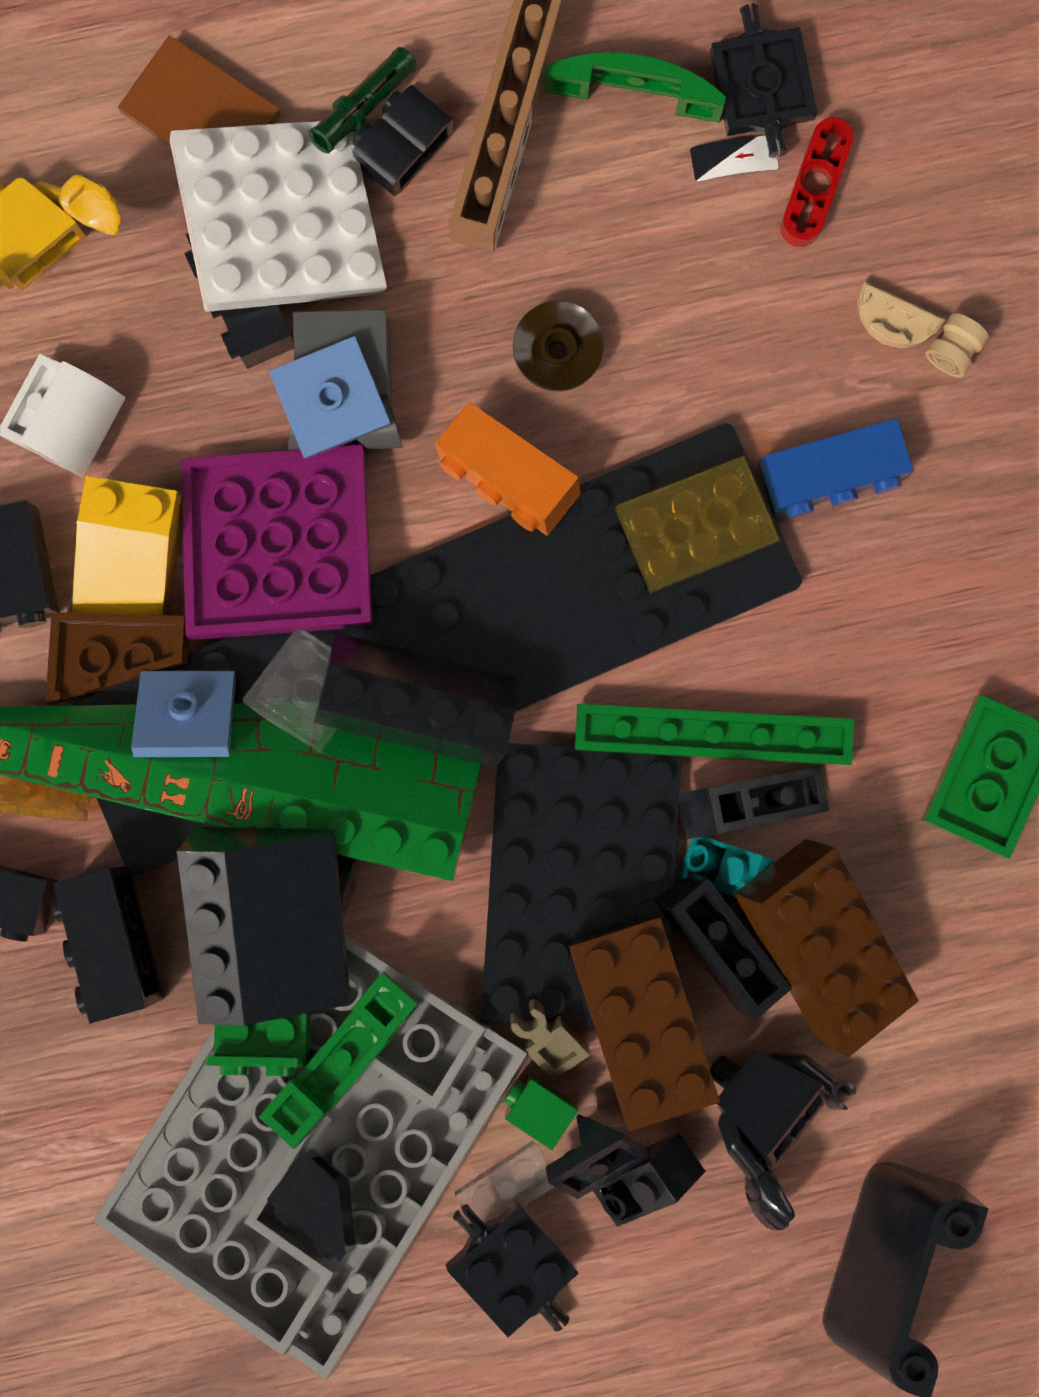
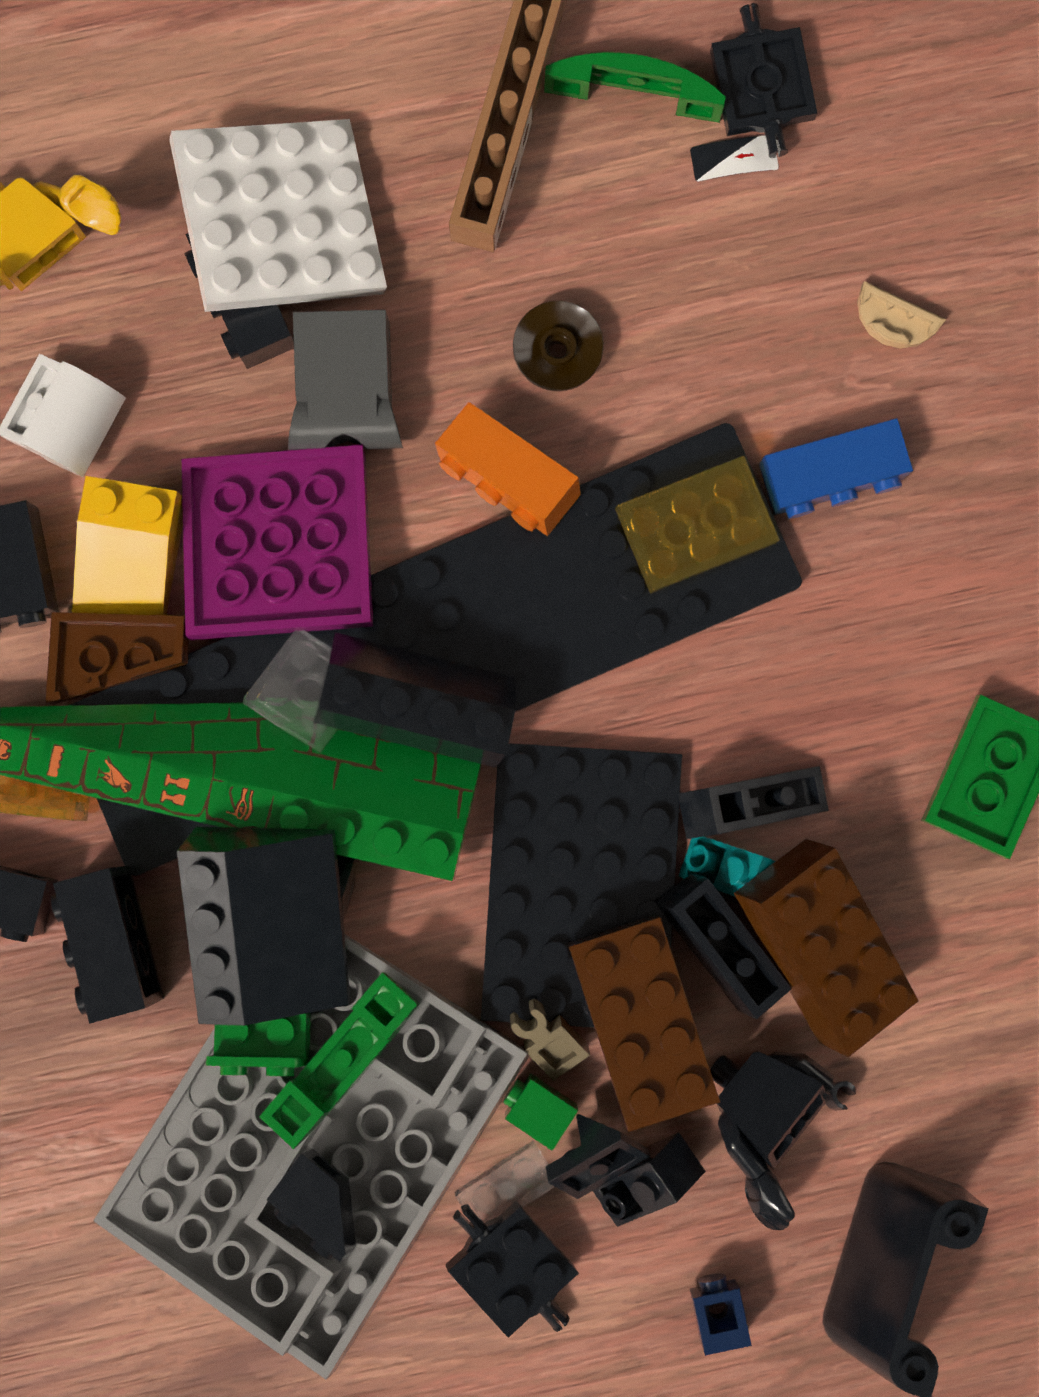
(184, 714): medium blue plate -> none
(191, 93): dark orange tile -> none
(330, 397): medium blue plate -> none
(332, 130): dark green pin -> none
(402, 139): black brick -> none
(714, 734): green plate -> none
(722, 1330): none -> dark blue brick
(815, 149): red beam -> none
(957, 345): tan wheel -> none

